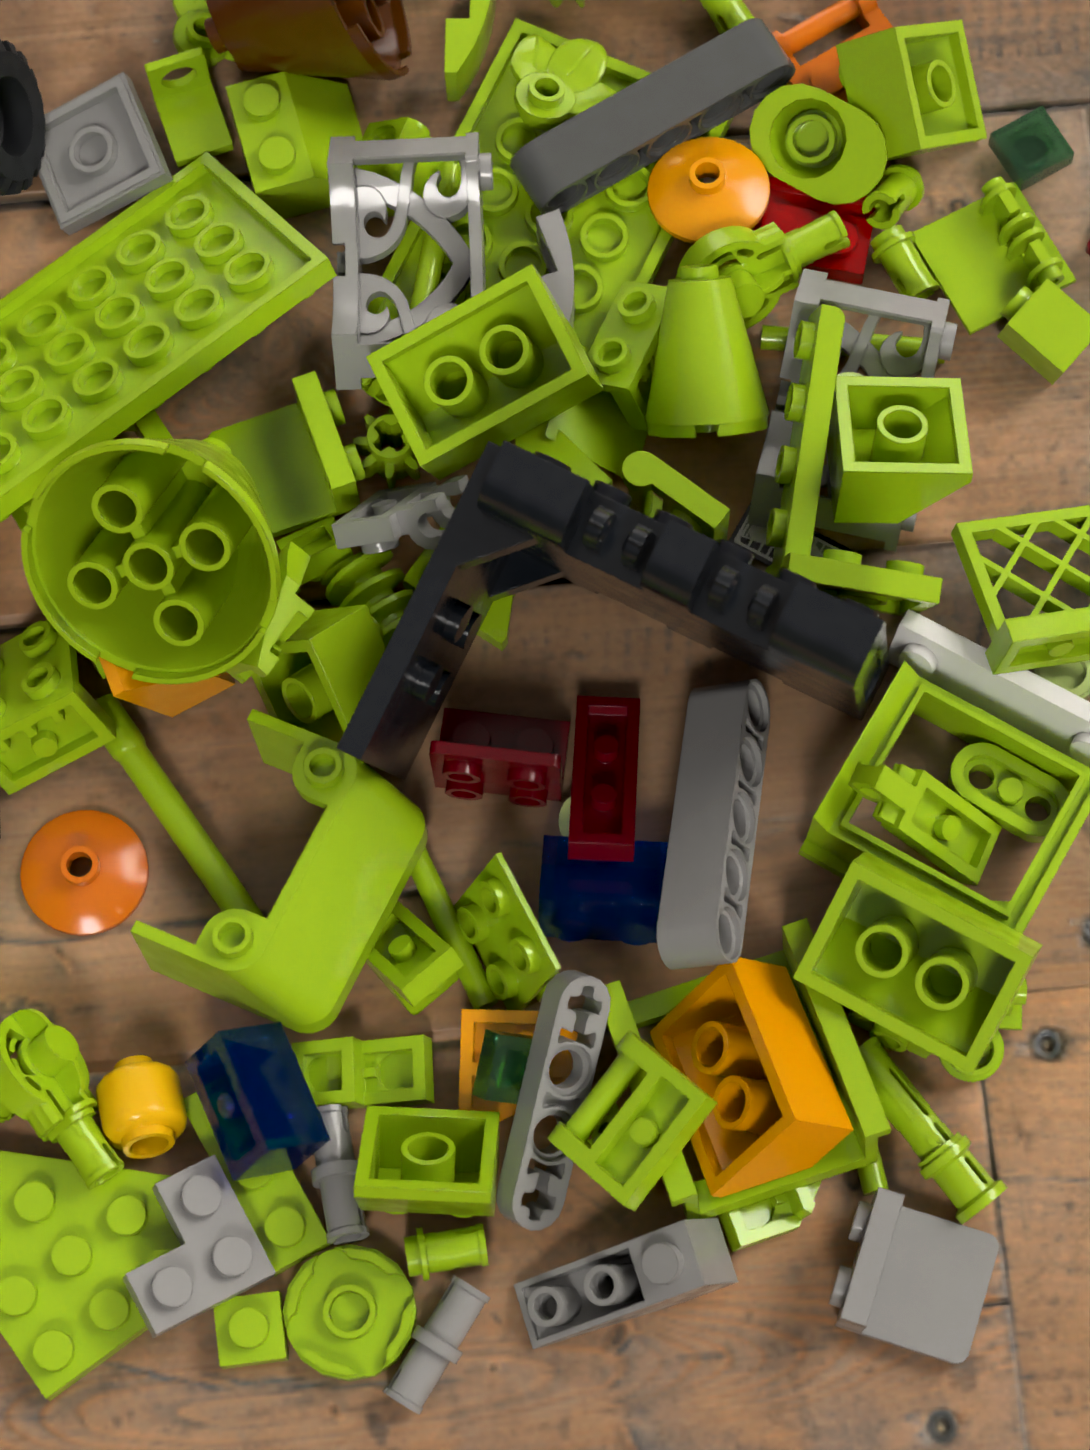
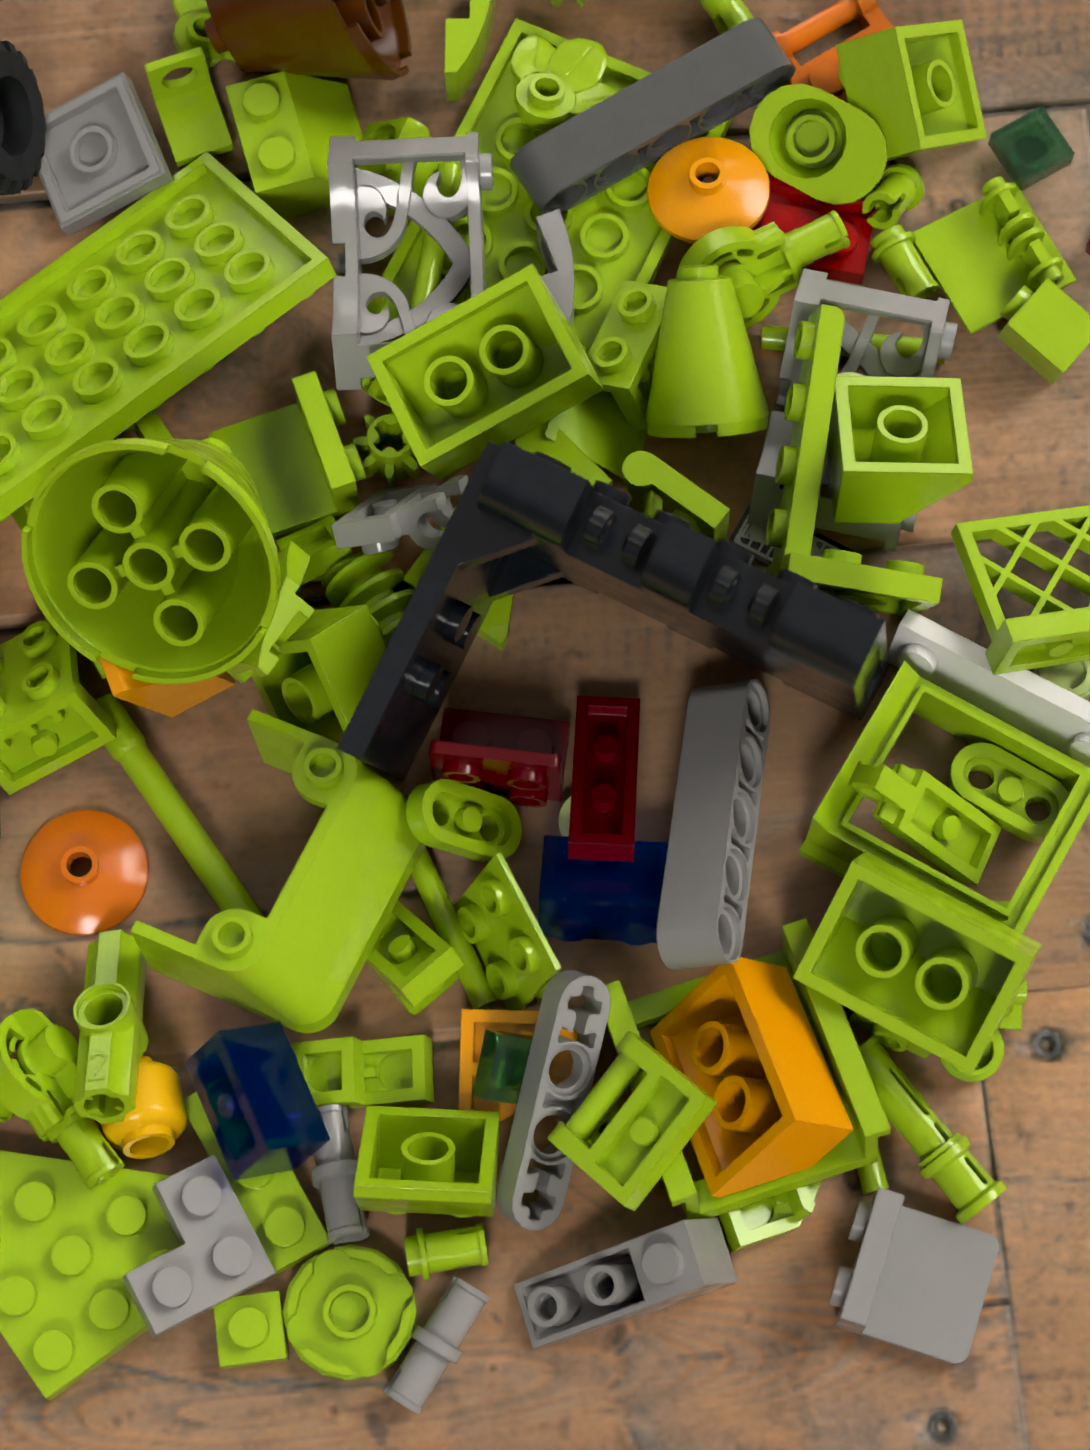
(110, 1028): none -> lime piece
(450, 816): none -> lime plate

